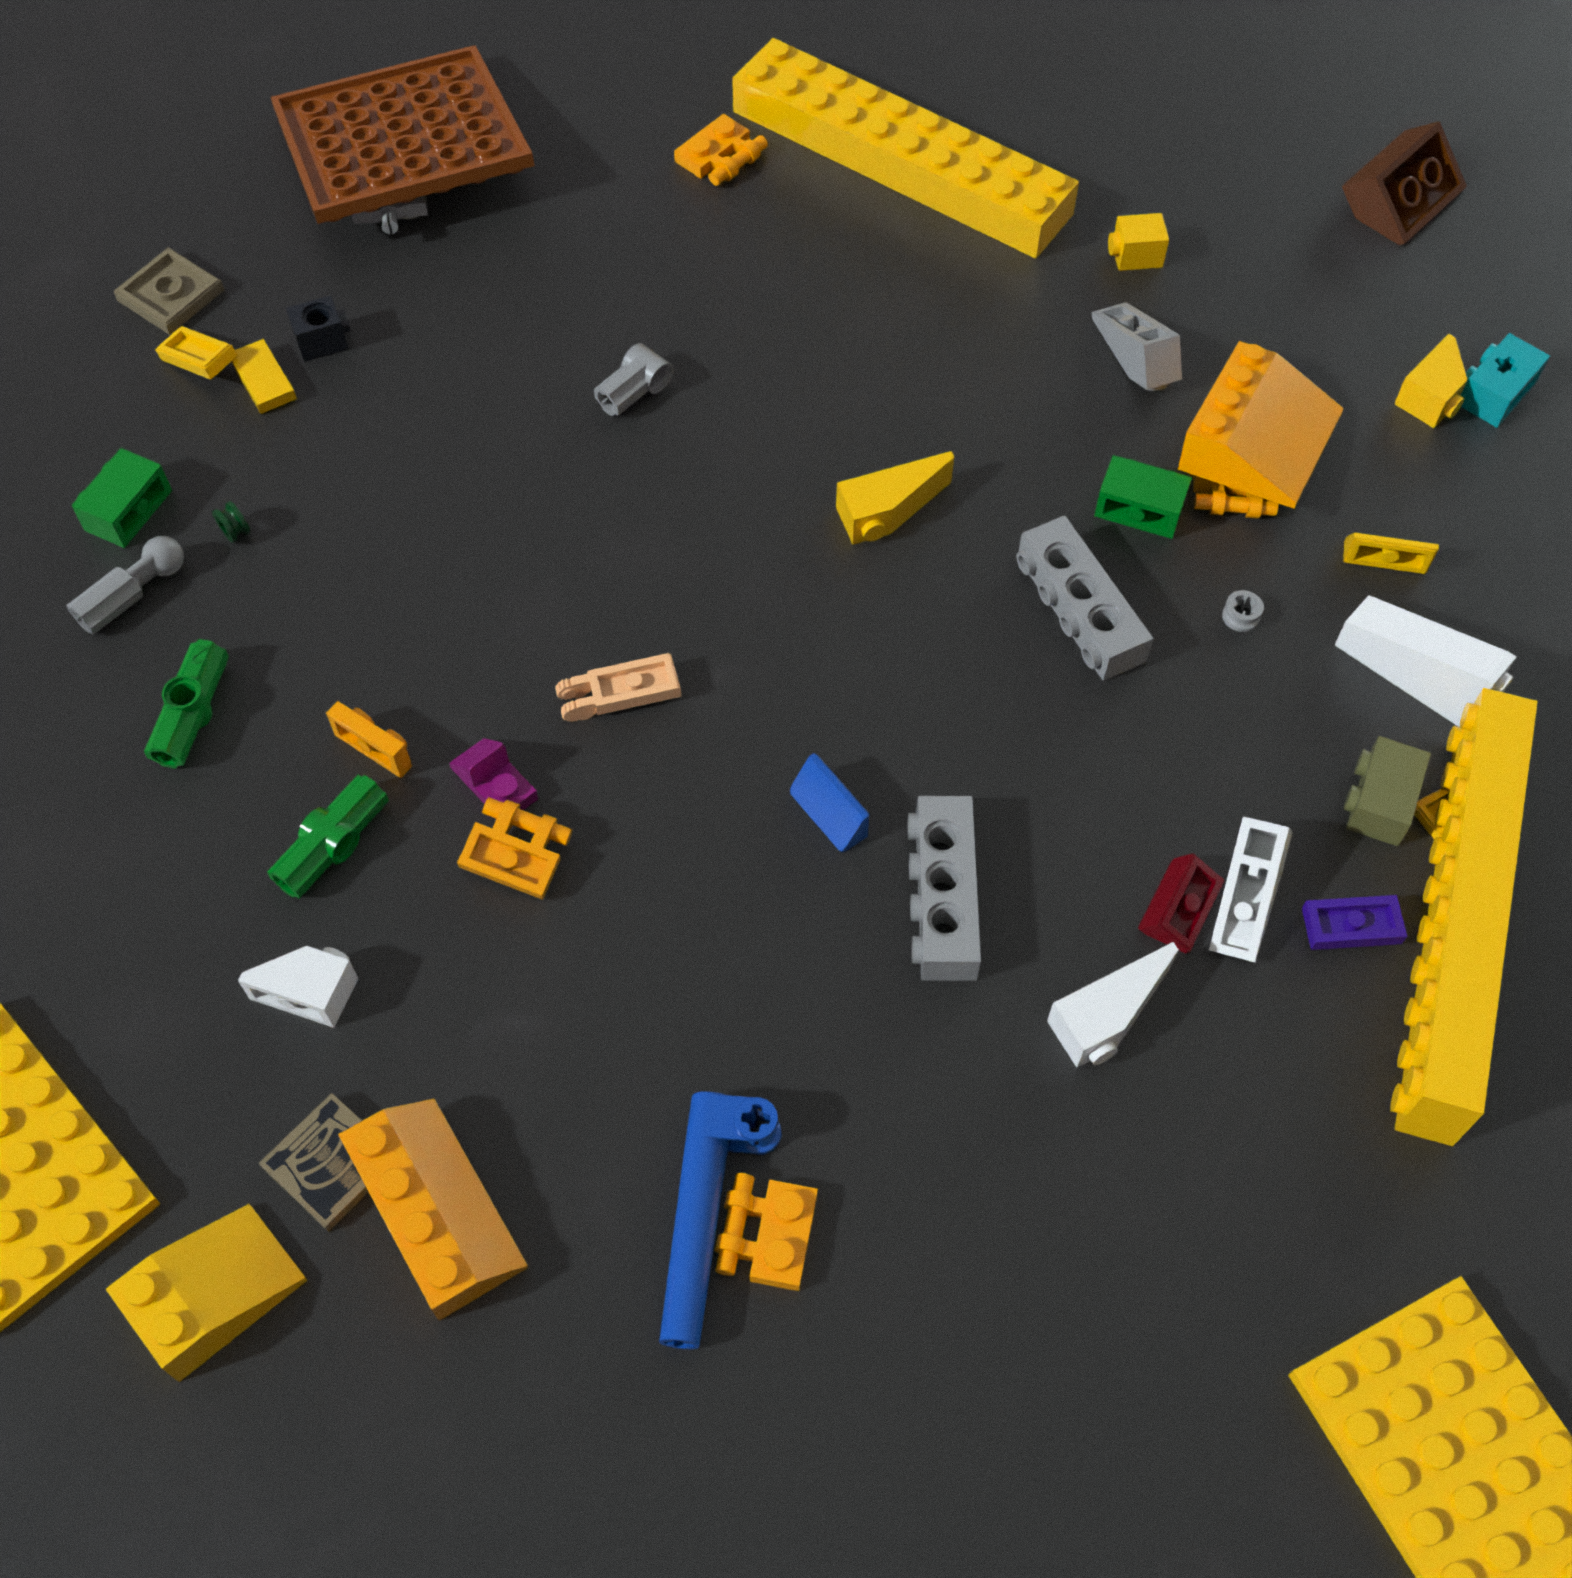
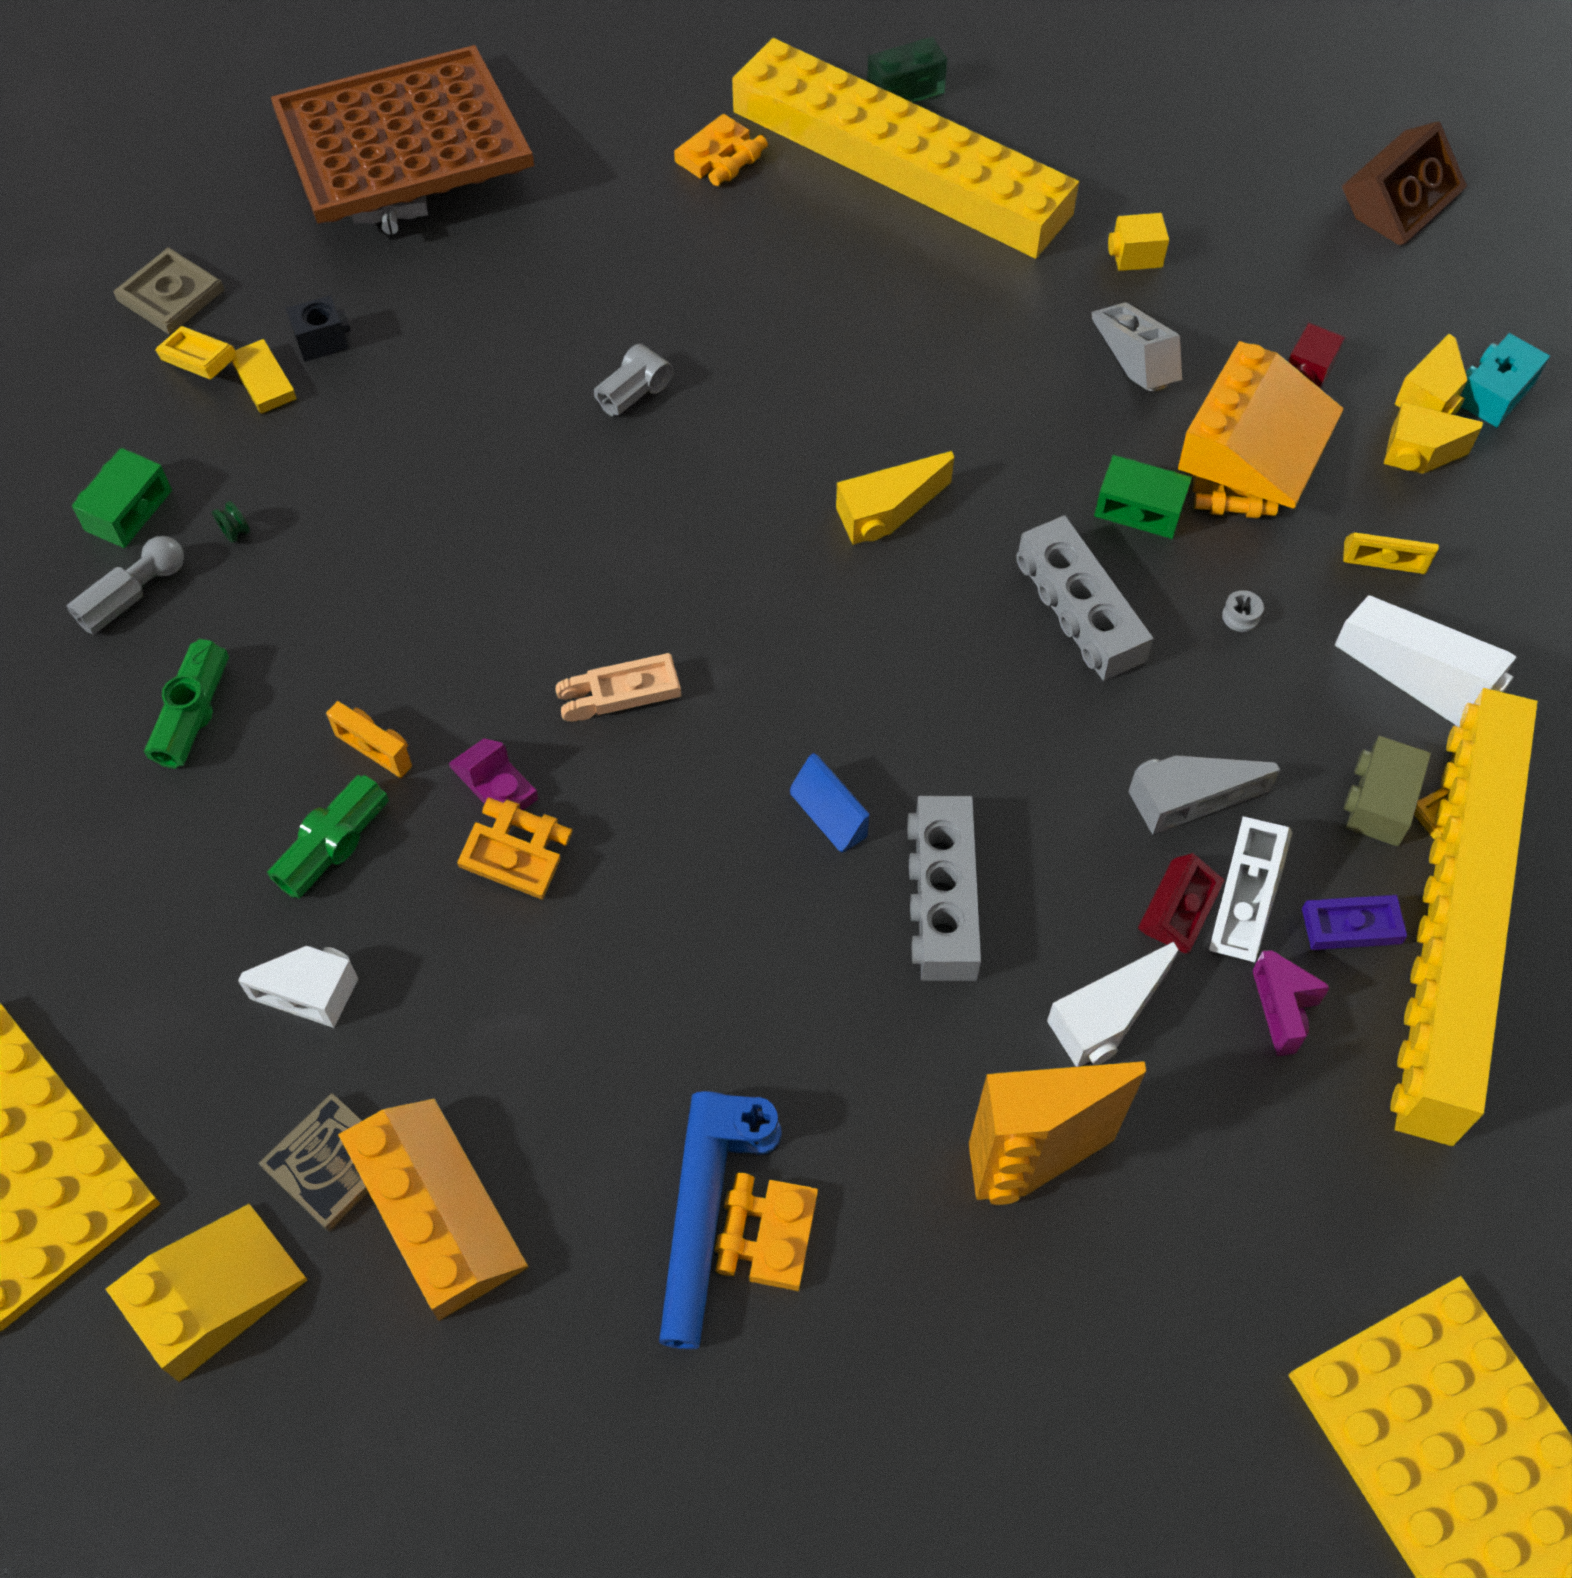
(910, 70): none -> clear green brick
(1045, 1123): none -> light orange slope
(1192, 787): none -> light grey slope
(1284, 994): none -> magenta slope
(1316, 353): none -> dark red brick
(1429, 438): none -> yellow slope

